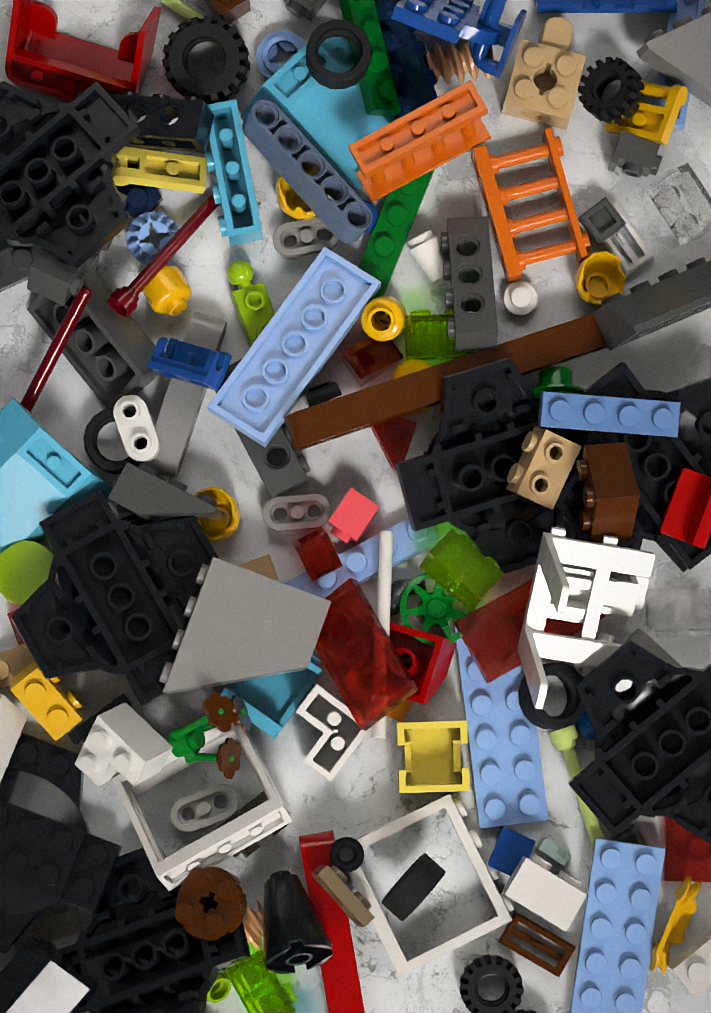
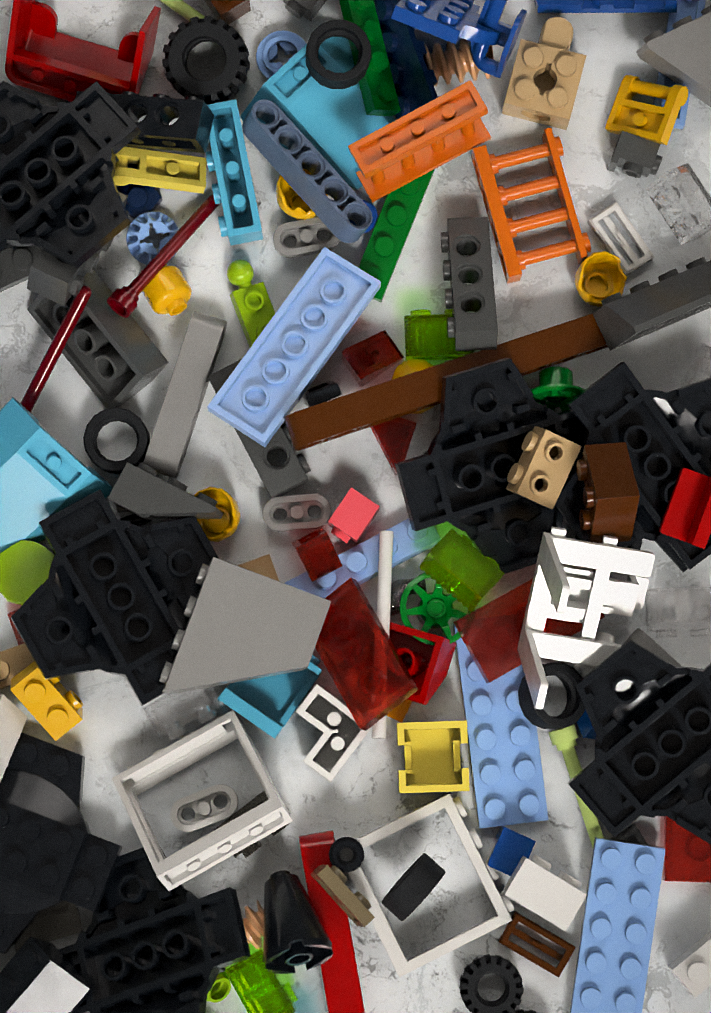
(81, 732): black tile -> none
(122, 745): white brick -> none
(136, 427): white plate -> none
(190, 363): blue hinge -> none
(192, 897): reddish brown plate -> none
(221, 714): plant -> none
(372, 320): yellow head -> none
(428, 254): white cone -> none
(520, 298): white plate -> none
(553, 851): light aqua tile -> none
(597, 81): black tyre -> none
(601, 221): dark grey tile -> none
(609, 414): medium blue plate -> none
(677, 923): yellow piece -> none

